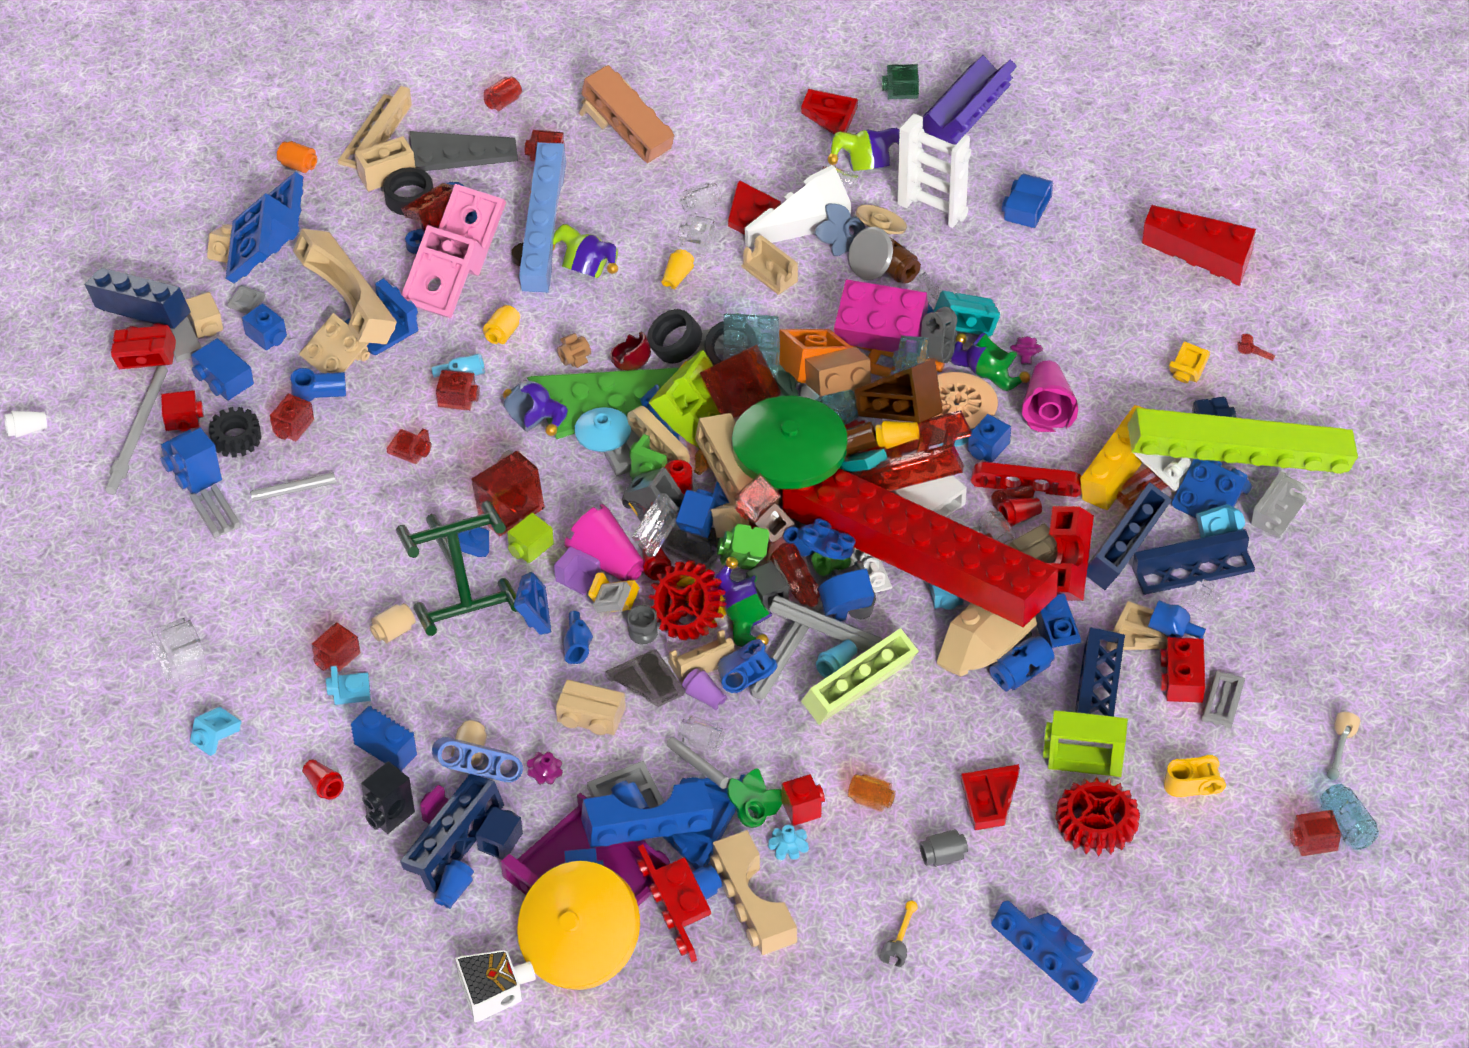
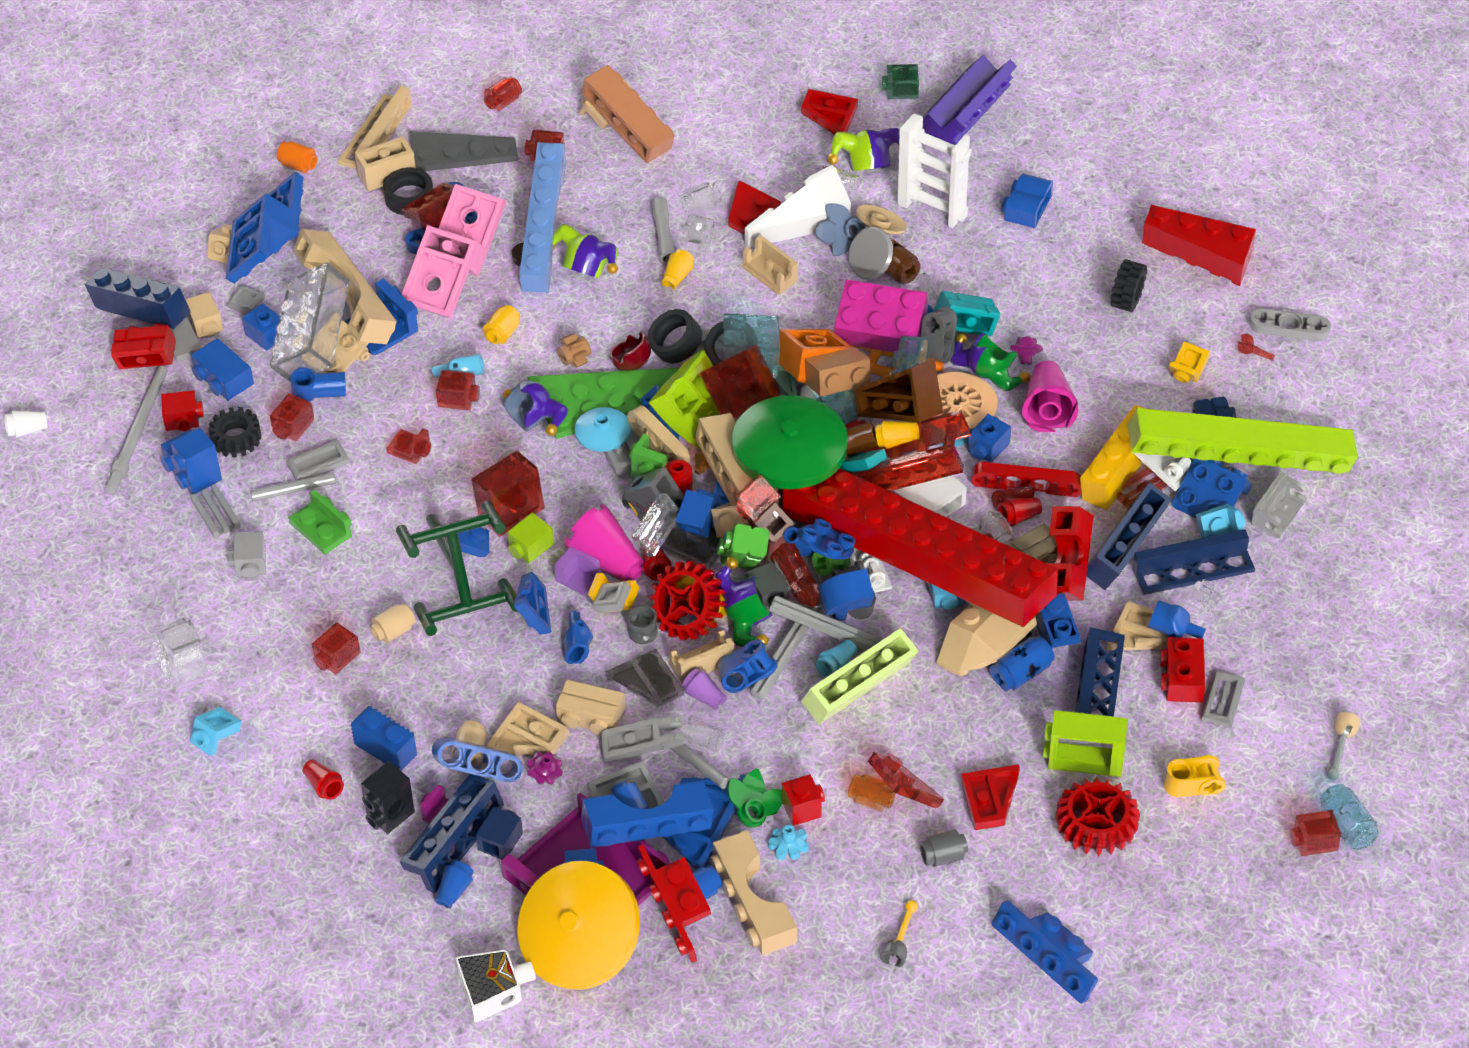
(248, 554): none -> light grey brick
(310, 321): none -> clear piece
(318, 461): none -> light grey tile
(322, 523): none -> bright green bracket
(348, 688): medium azure bracket -> none
(528, 732): none -> tan wing
(641, 738): none -> light grey hinge
(661, 218): none -> light grey piece
(903, 781): none -> clear red wing
(1128, 285): none -> black tyre
(1298, 319): none -> light grey beam

